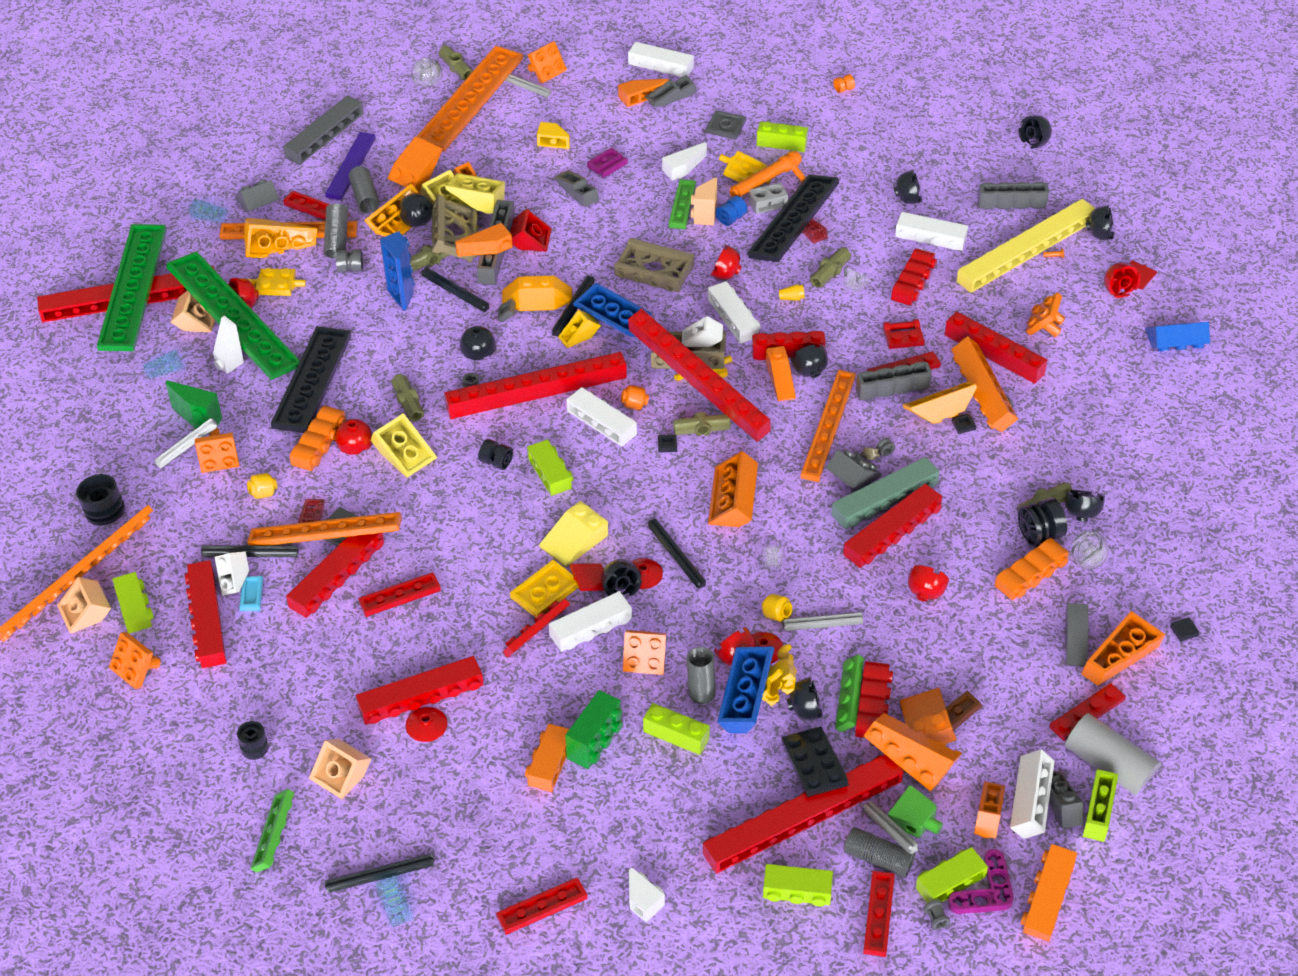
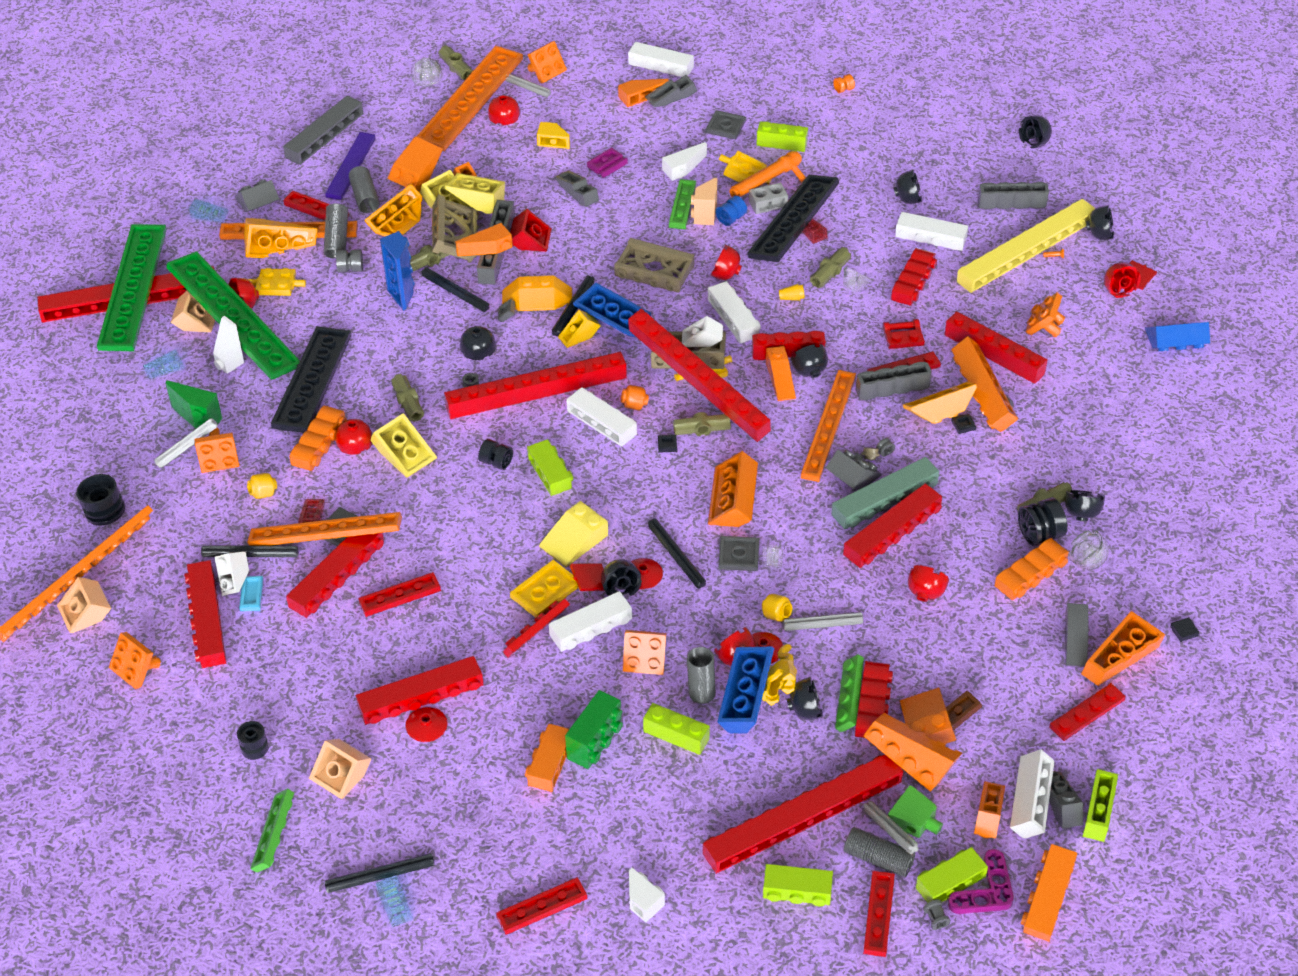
(133, 602): lime brick -> none
(416, 210): black cylinder -> none
(503, 110): none -> cylinder
(738, 553): none -> dark grey tile
(814, 761): black plate -> none
(1112, 753): light grey brick -> none

